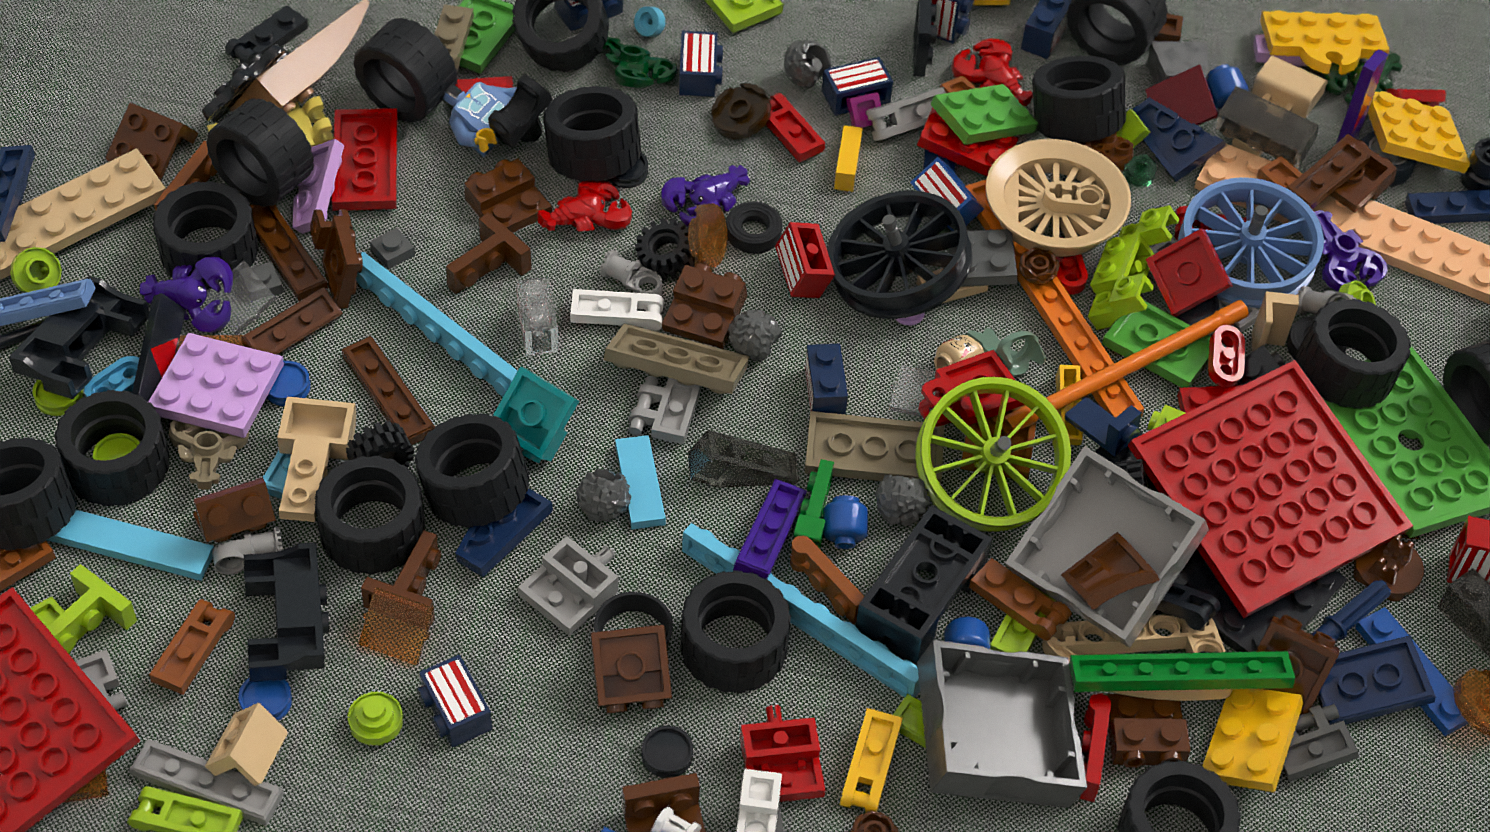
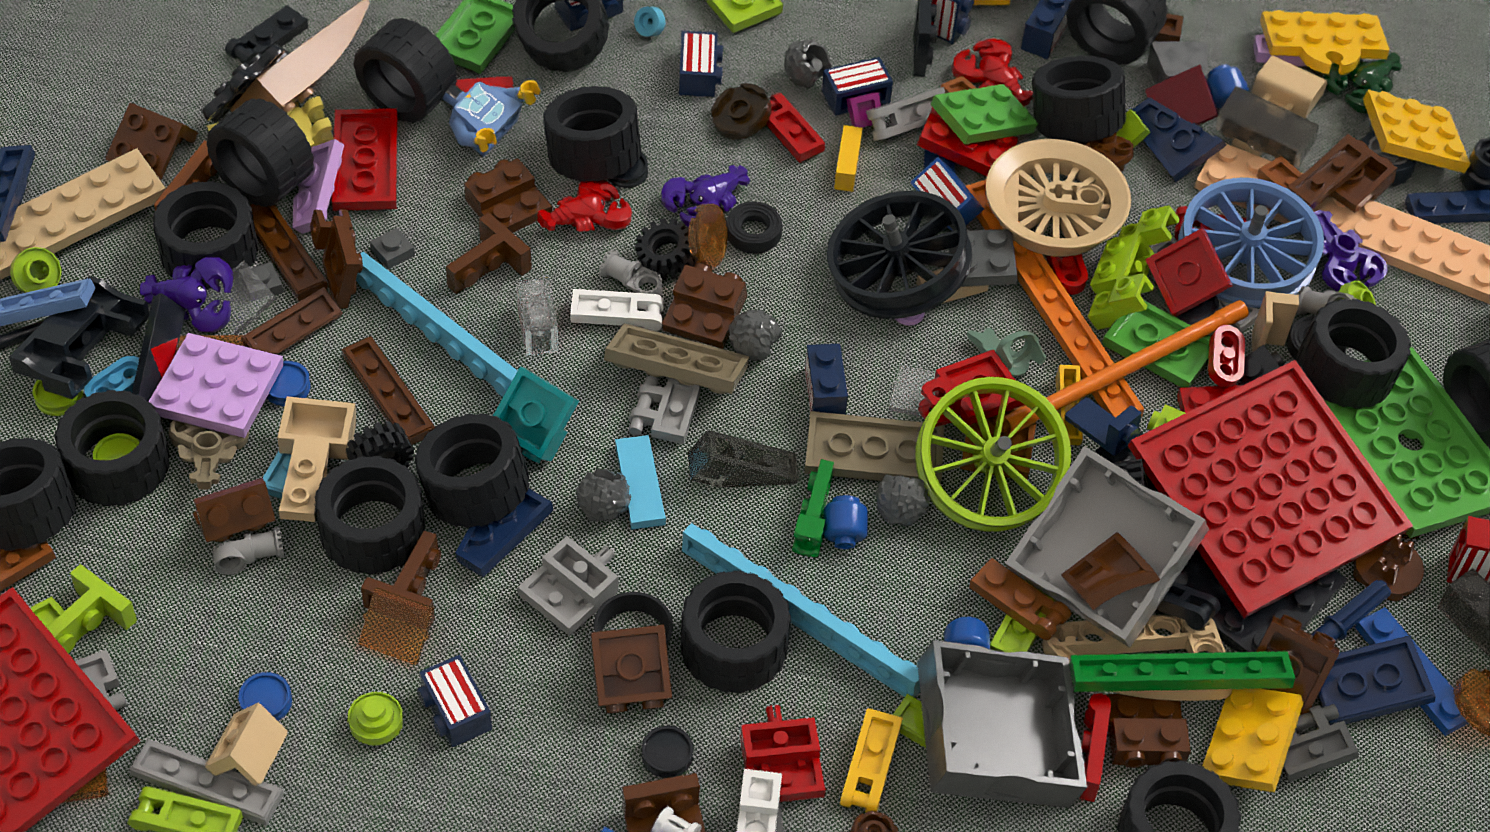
(136, 544): medium azure tile -> none
(191, 646): dark orange plate -> none
(298, 601): black bracket -> none
(454, 29): dark tan plate -> none
(521, 114): black connector -> none
(634, 64): dark green animal -> none
(770, 529): dark purple tile -> none
(804, 260): red brick -> none
(825, 577): dark orange plate -> none
(906, 609): black plate -> none
(956, 350): tan head -> none
(1038, 266): reddish brown plate -> none
(1140, 171): clear green tile -> none
(1363, 95): dark purple tile -> none
(1425, 96): red plate -> none

